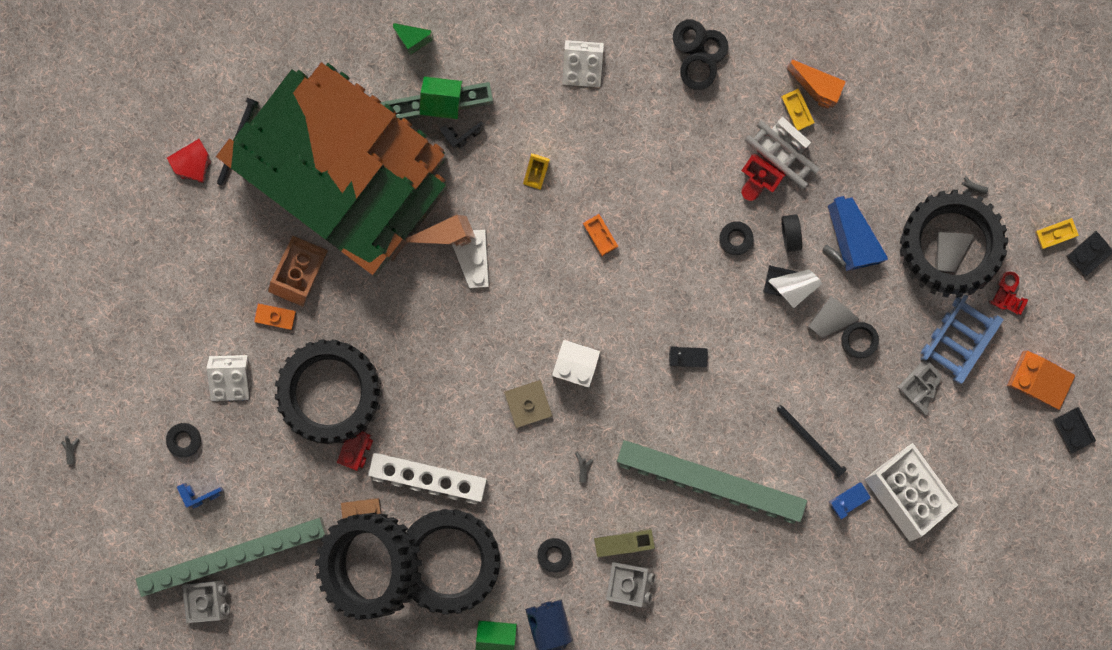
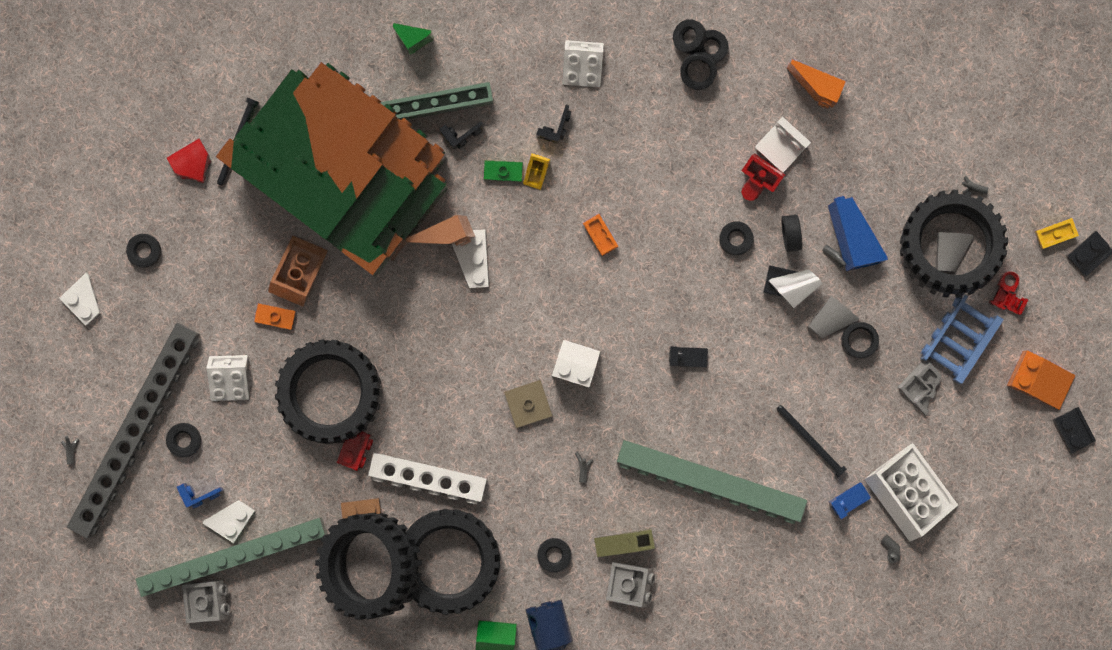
(78, 521): none -> dark grey brick
(82, 300): none -> white wing
(132, 246): none -> black tyre
(230, 520): none -> white wing
(440, 97): green slope -> none
(503, 171): none -> green plate
(548, 133): none -> black bracket
(780, 142): light grey bar -> none
(797, 109): yellow plate -> none
(893, 549): none -> dark grey arm

